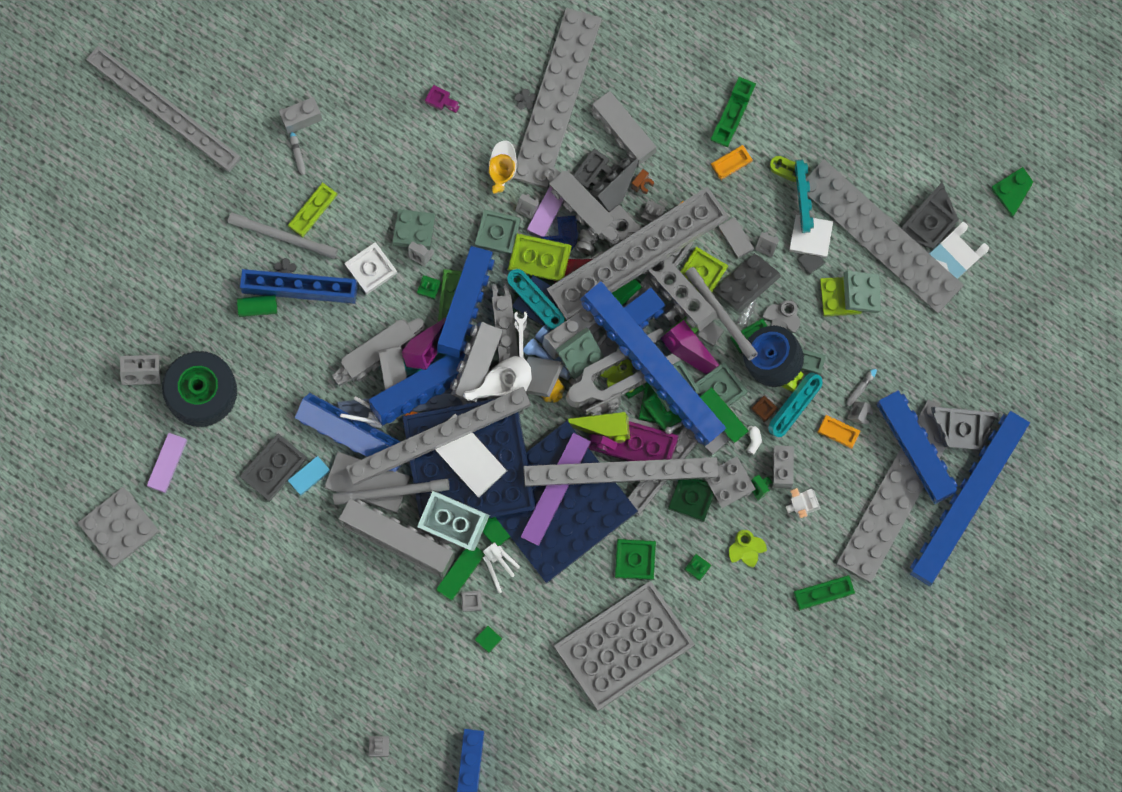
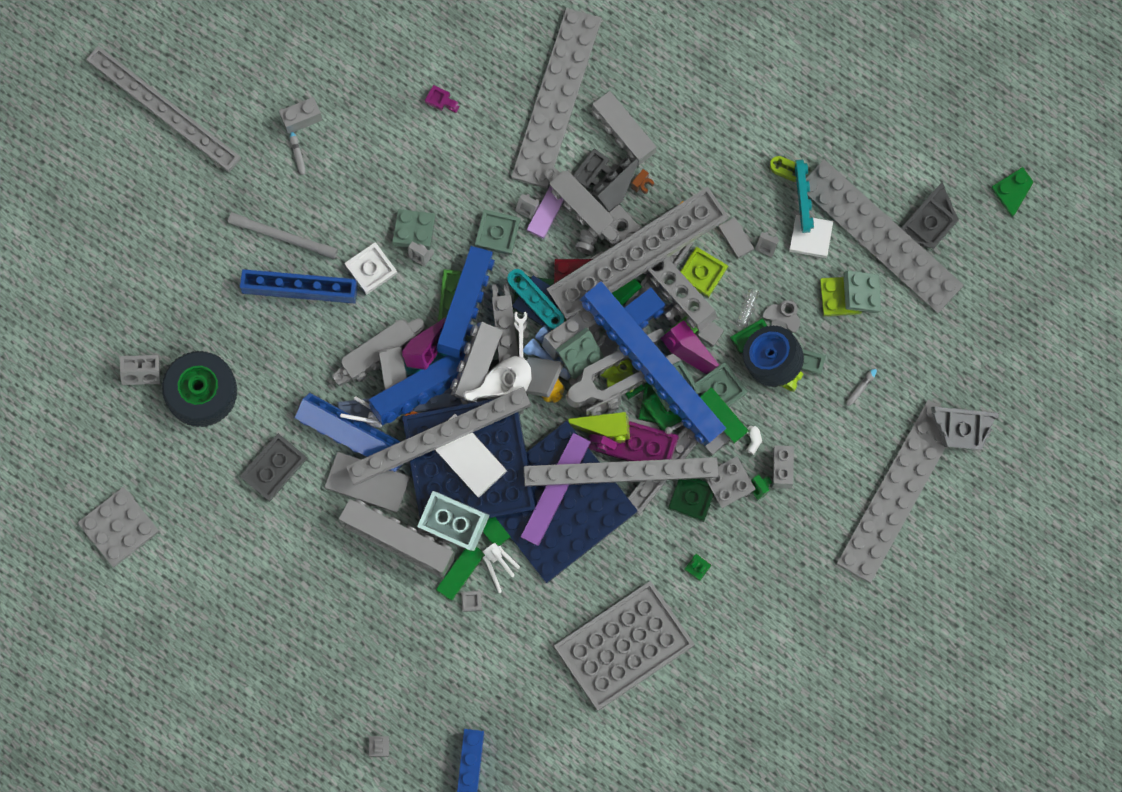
(167, 462): lavender tile -> none
(257, 306): green pin -> none
(286, 267): dark grey plant -> none
(309, 475): medium azure tile -> none
(312, 210): lime tile -> none
(429, 287): green tile -> none
(435, 485): light grey piece -> none
(488, 639): green tile -> none
(502, 165): yellow hair -> none
(525, 99): dark grey plant -> none
(540, 257): lime tile -> none
(566, 231): clear blue plate -> none
(635, 559): green tile -> none
(652, 211): light grey tile -> none
(731, 162): light orange tile -> none
(733, 112): green slope -> none
(743, 343): light grey piece -> none
(746, 551): lime plate -> none
(747, 283): dark grey plate -> none
(764, 408): reddish brown tile -> none
(795, 404): teal plate -> none
(803, 502): white piece -> none
(811, 262): dark grey tile -> none
(824, 592): green tile -> none
(838, 431): light orange tile -> none
(859, 412): light grey tile -> none
(917, 447): blue brick -> none
(956, 254): white flag -> none
(970, 498): blue brick -> none

